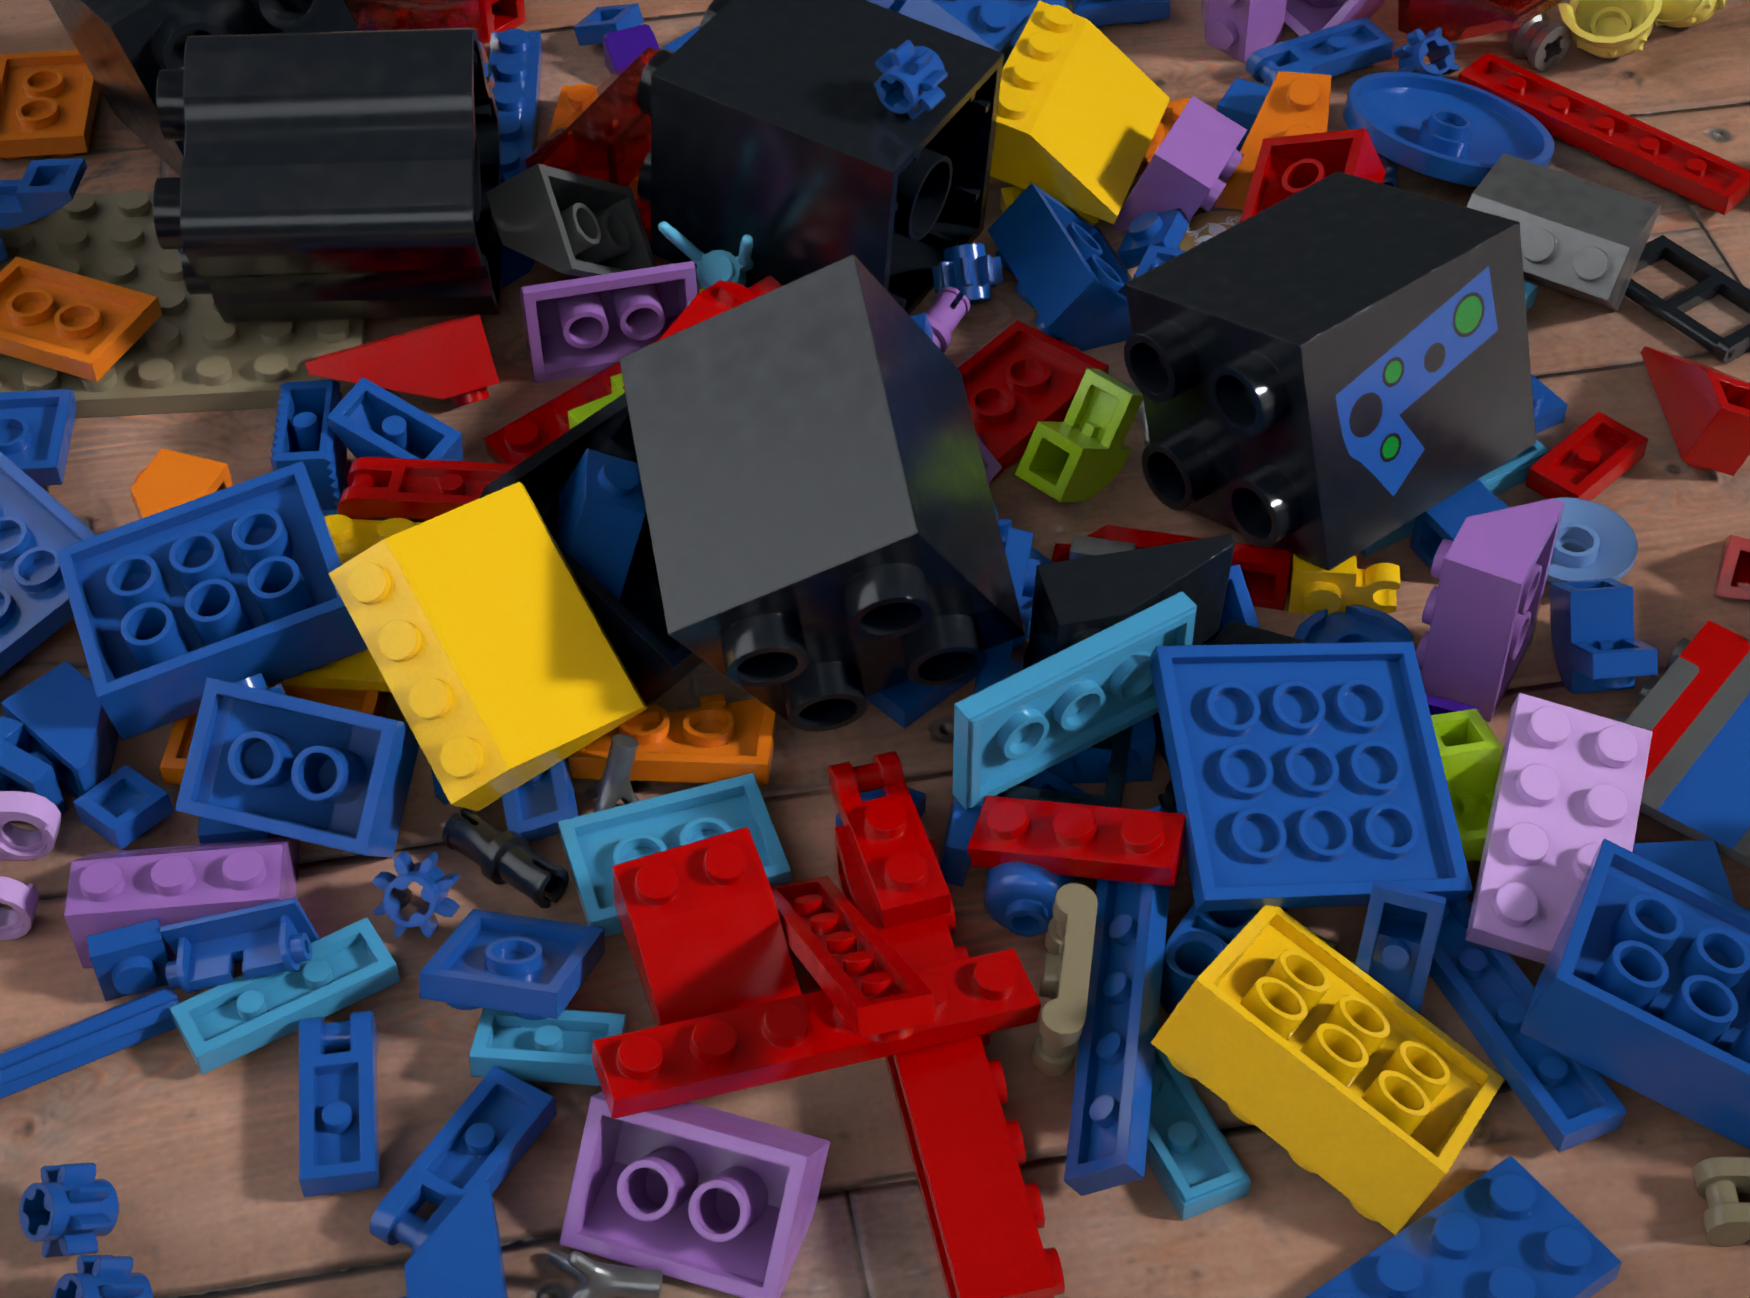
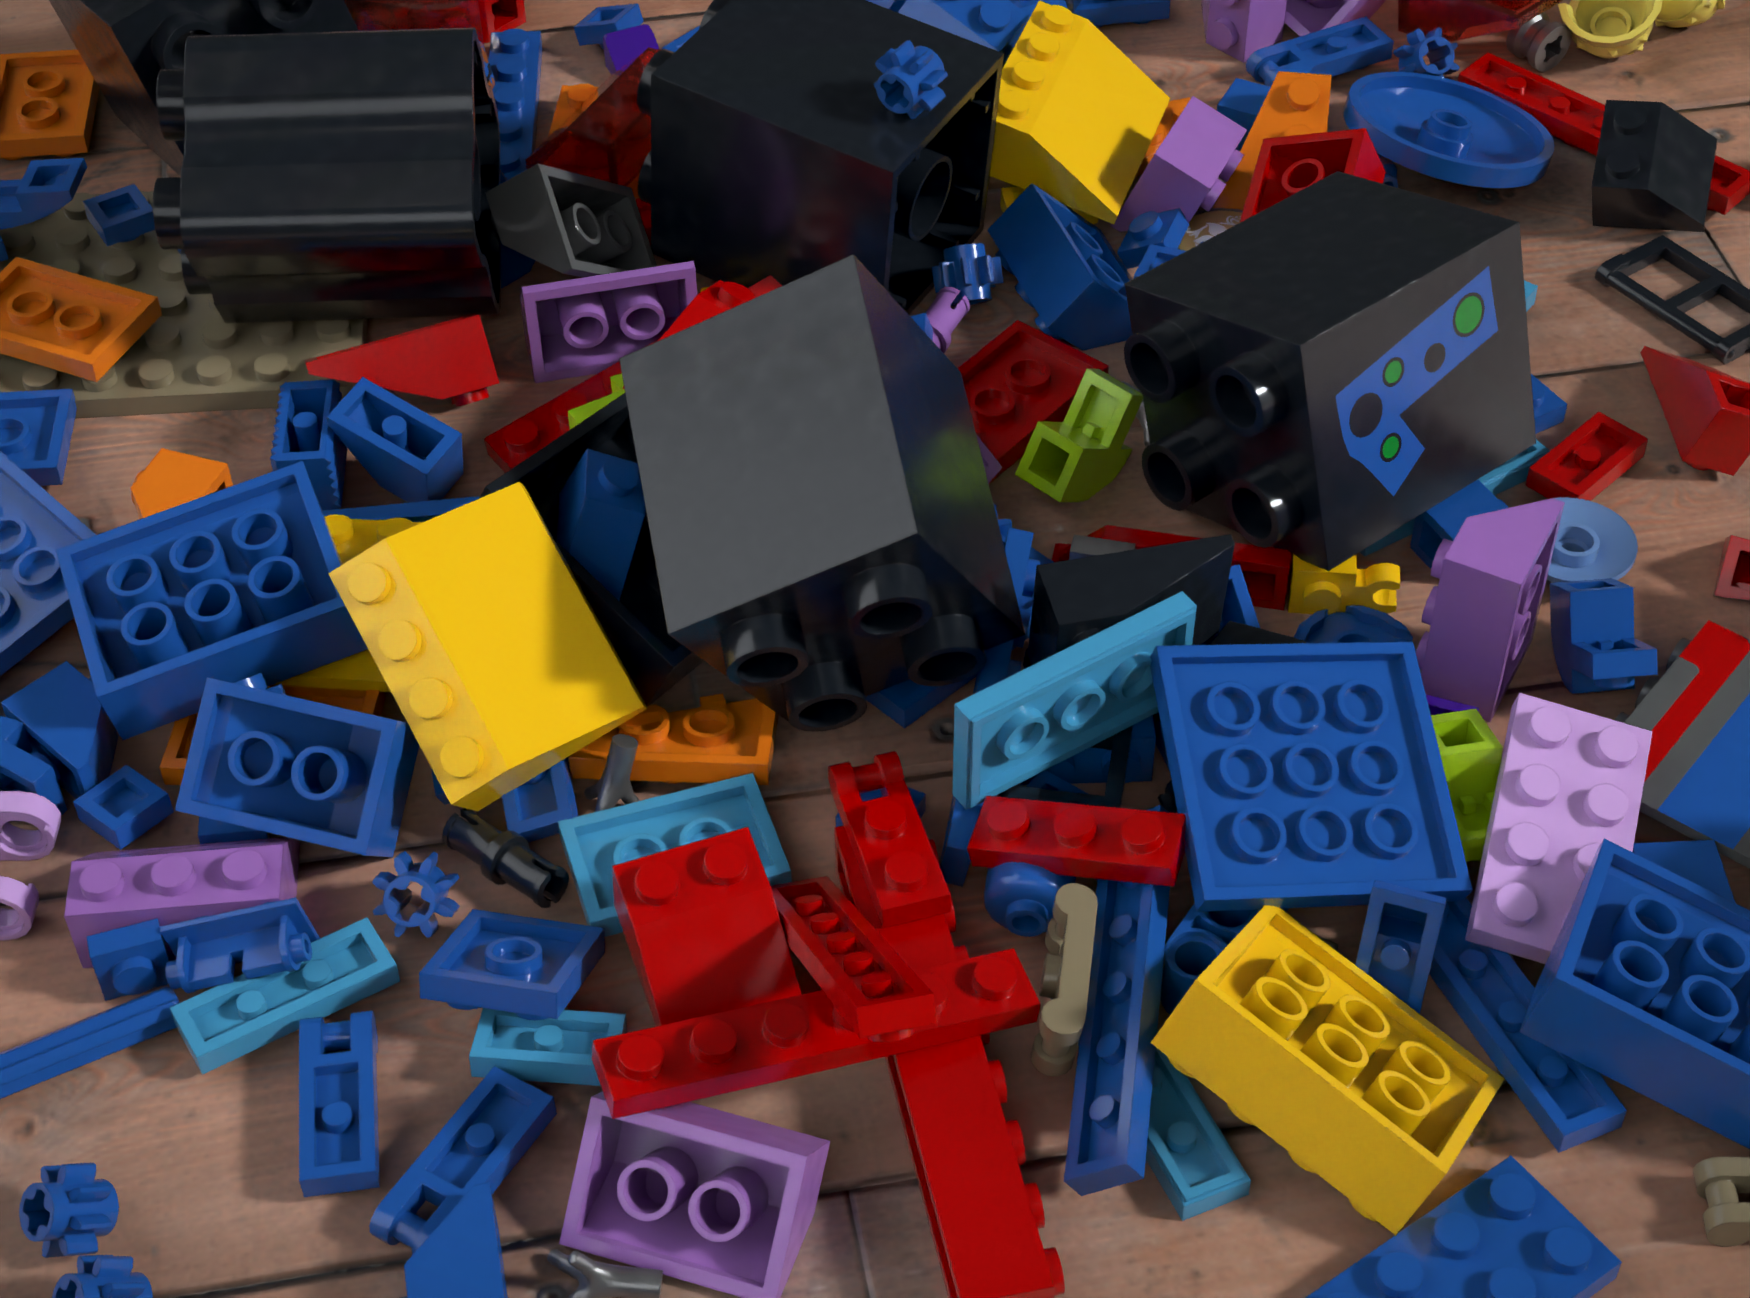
(120, 215): none -> blue plate
(413, 487): red plate -> none
(717, 263): medium azure plant -> none
(1571, 229): flat silver slope -> none
(1651, 169): none -> black slope

